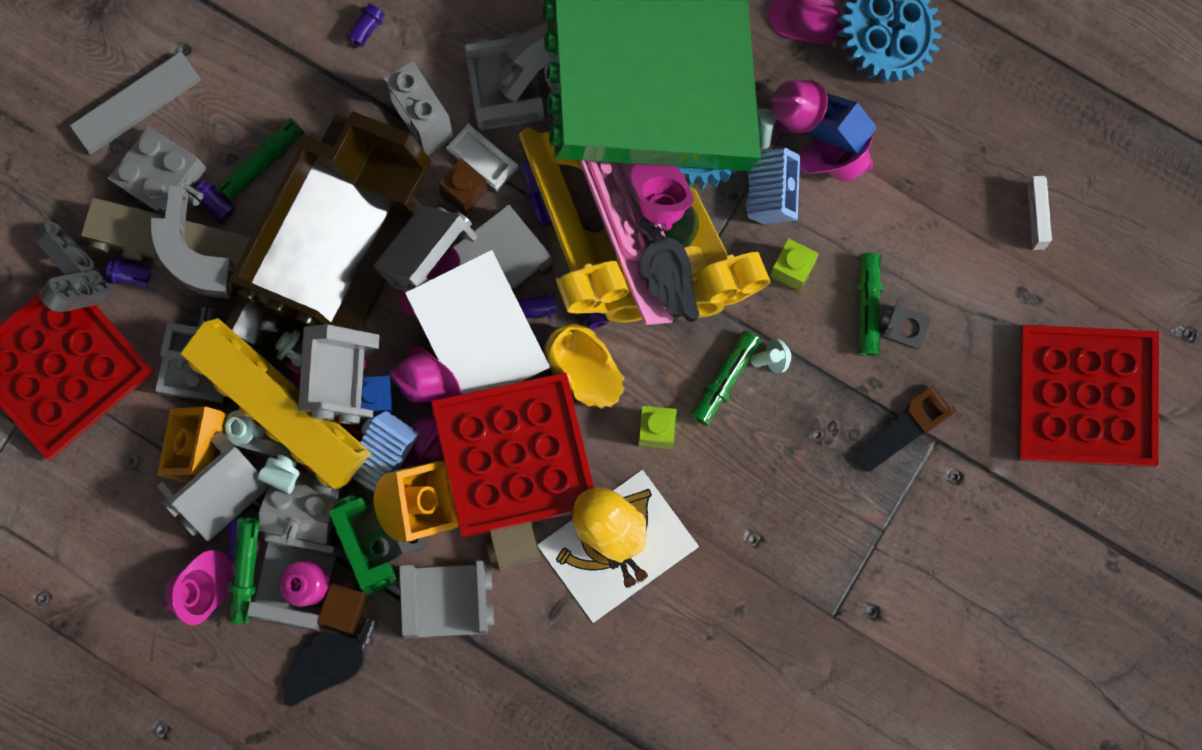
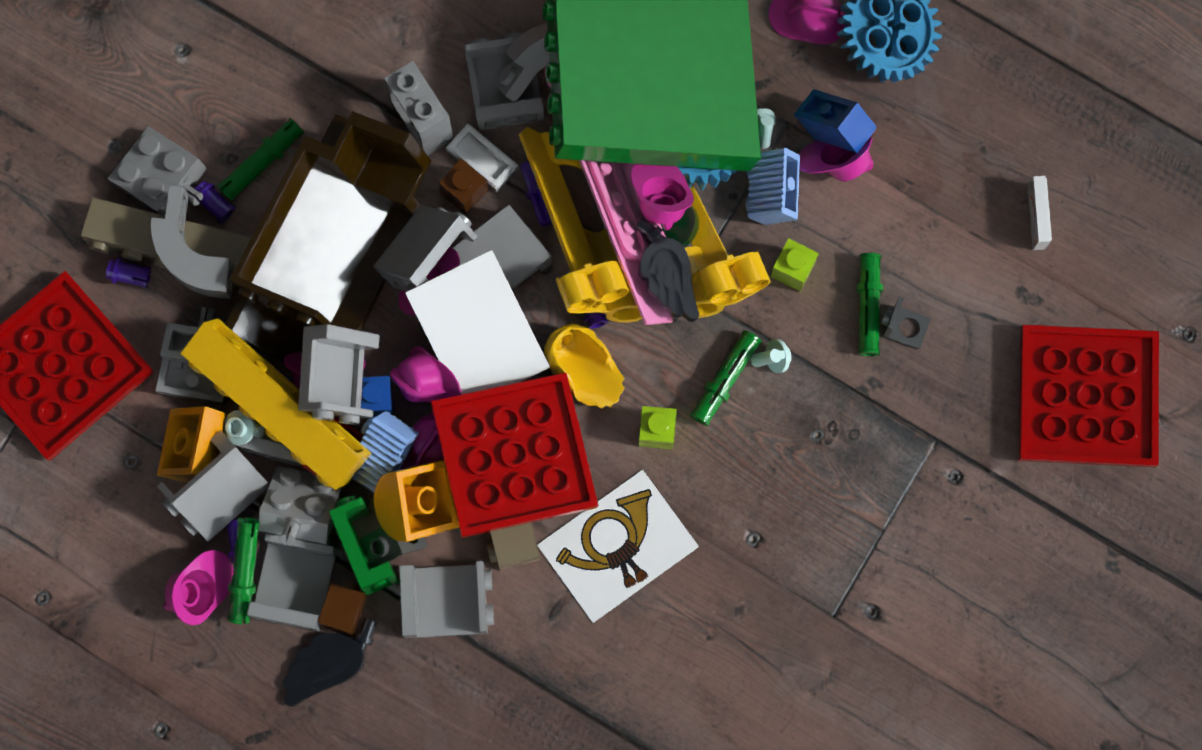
(83, 280): dark grey beam -> none
(135, 103): light grey tile -> none
(280, 473): light aqua plate -> none
(290, 346): light aqua plate -> none
(304, 583): dark pink head -> none
(365, 25): dark purple pin -> none
(539, 306): dark purple pin -> none
(609, 524): yellow hair -> none
(798, 106): dark pink piece -> none
(905, 429): black piece -> none

